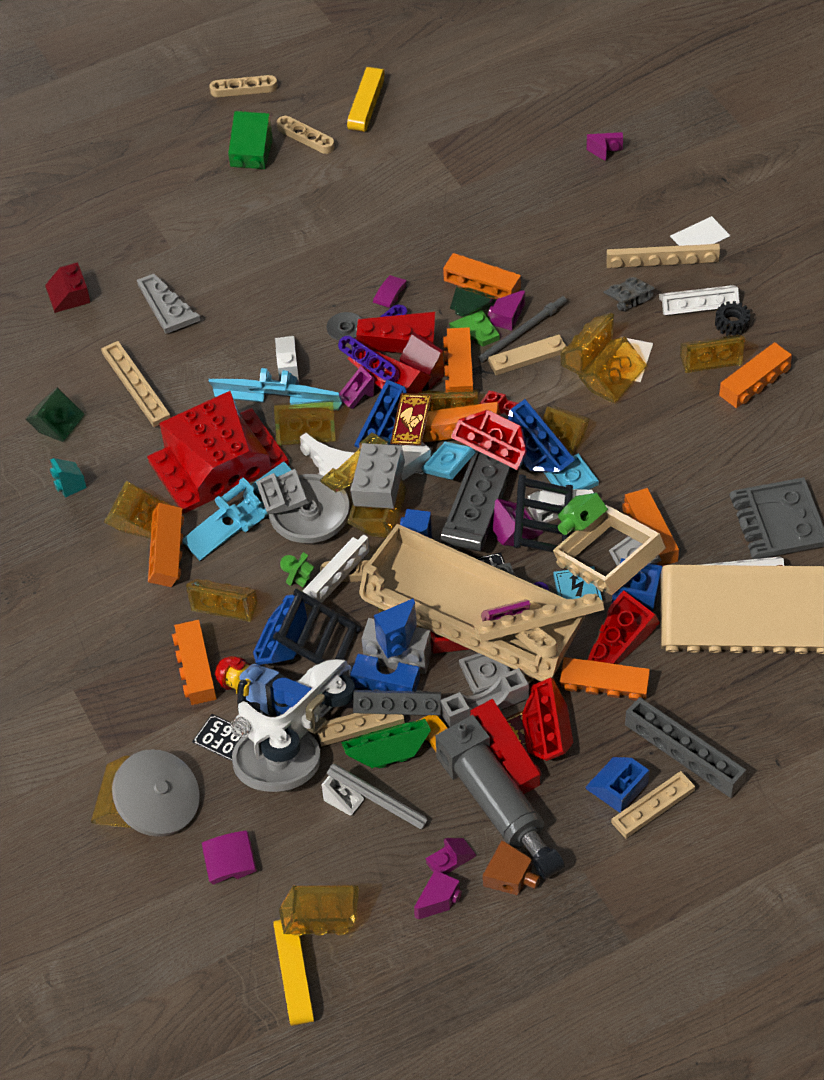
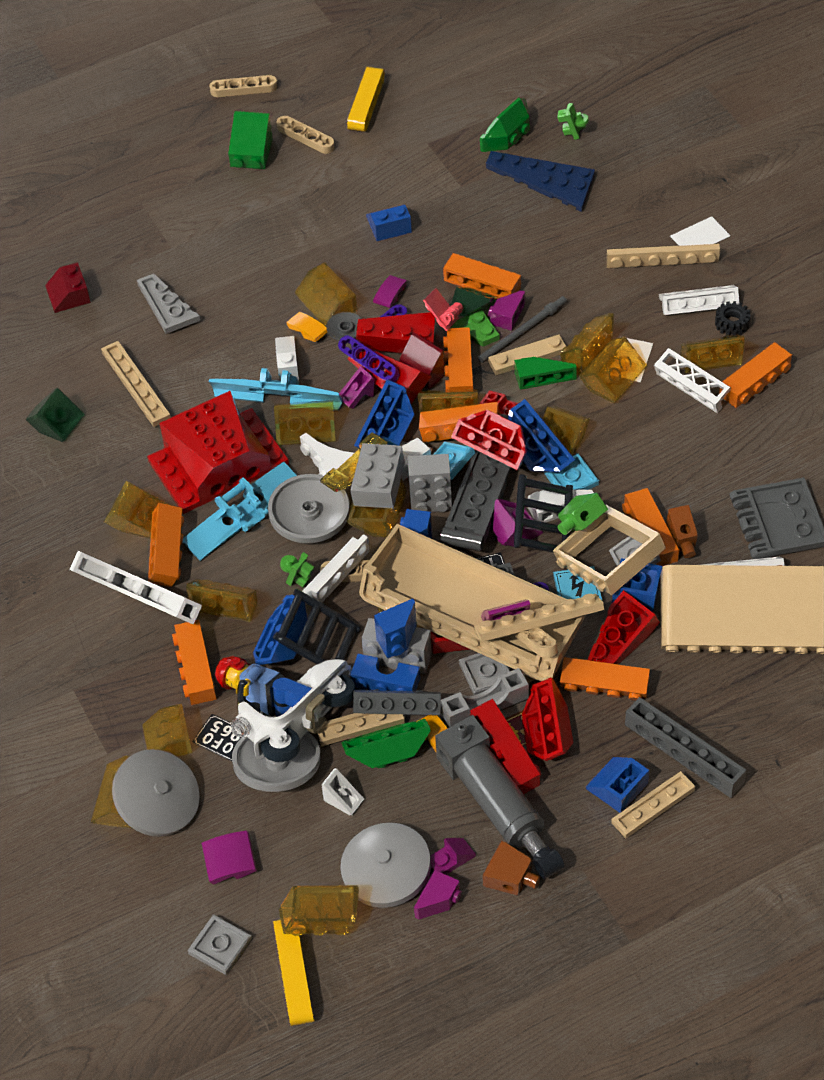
(68, 477): teal slope -> none
(135, 587): none -> white arch
(168, 731): none -> clear yellow slope
(219, 944): none -> light grey tile
(282, 492): light grey slope -> none
(308, 326): none -> light orange slope
(325, 293): none -> clear yellow slope
(377, 796): light grey axle -> none
(386, 864): none -> light grey dish
(390, 222): none -> blue slope
(410, 419): sticker -> none
(430, 482): none -> light grey brick
(444, 313): none -> coral hinge
(507, 127): none -> green wedge
(539, 372): none -> green slope
(546, 177): none -> dark blue wing
(575, 120): none -> bright green hips
(603, 142): magenta slope -> none
(630, 293): dark grey hinge -> none
(682, 529): none -> dark orange torso
(688, 386): none -> white fence

